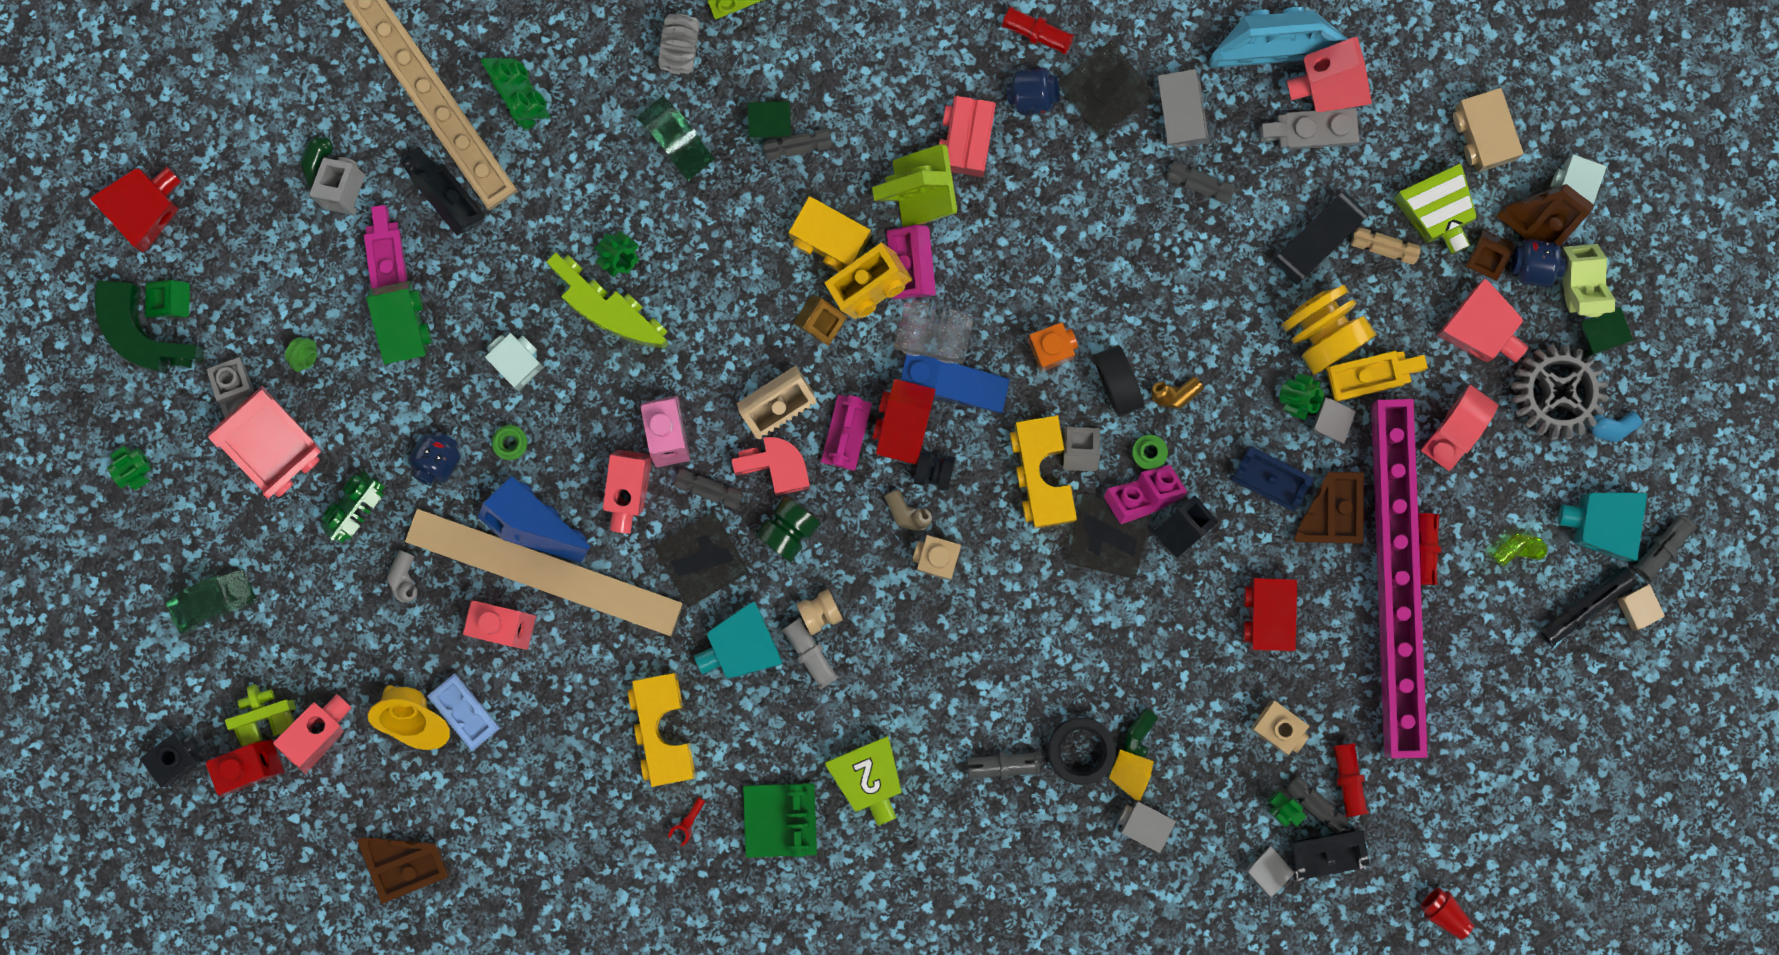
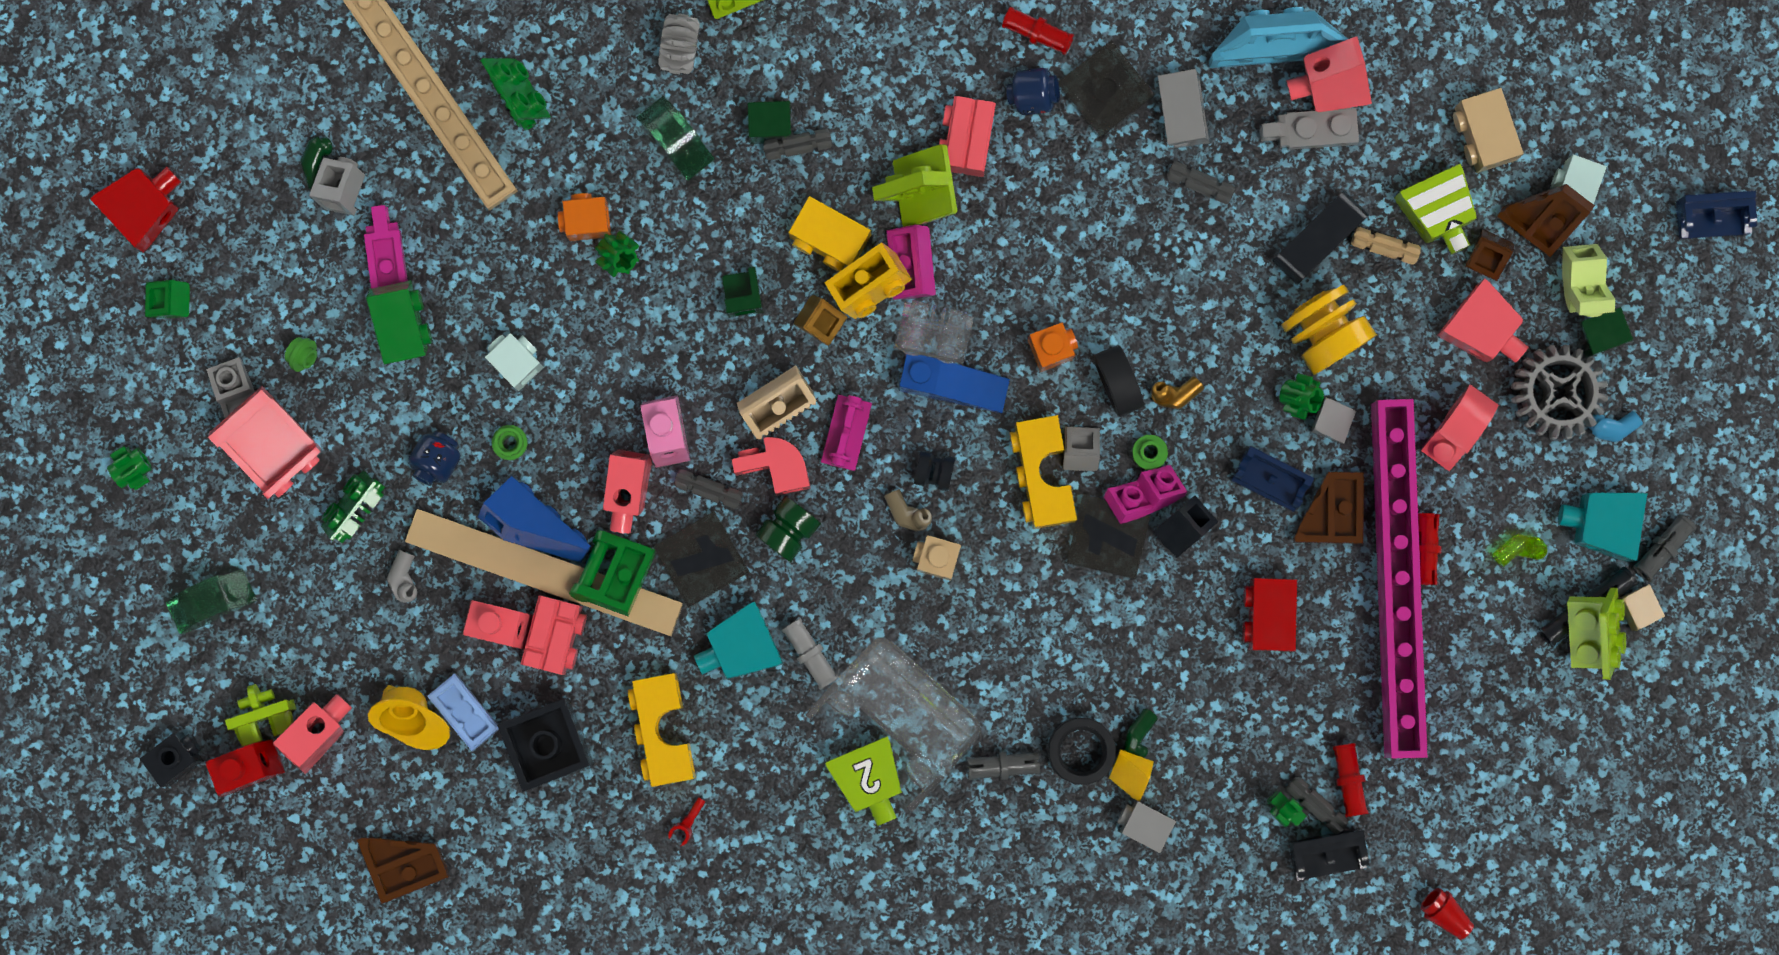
(119, 321): dark green arch -> none
(443, 192): black hinge -> none
(545, 744): none -> black brick
(553, 635): none -> coral brick
(584, 217): none -> orange brick
(615, 315): lime slope -> none
(623, 576): none -> green plate
(742, 293): none -> dark green panel
(780, 820): green hinge -> none
(819, 612): tan wheel -> none
(904, 422): red brick -> none
(908, 708): none -> clear windscreen
(1269, 872): light grey slope -> none
(1281, 728): tan brick -> none
(1372, 374): yellow hinge -> none
(1538, 263): dark blue head -> none
(1596, 632): none -> lime bracket
(1716, 214): none -> dark blue hinge

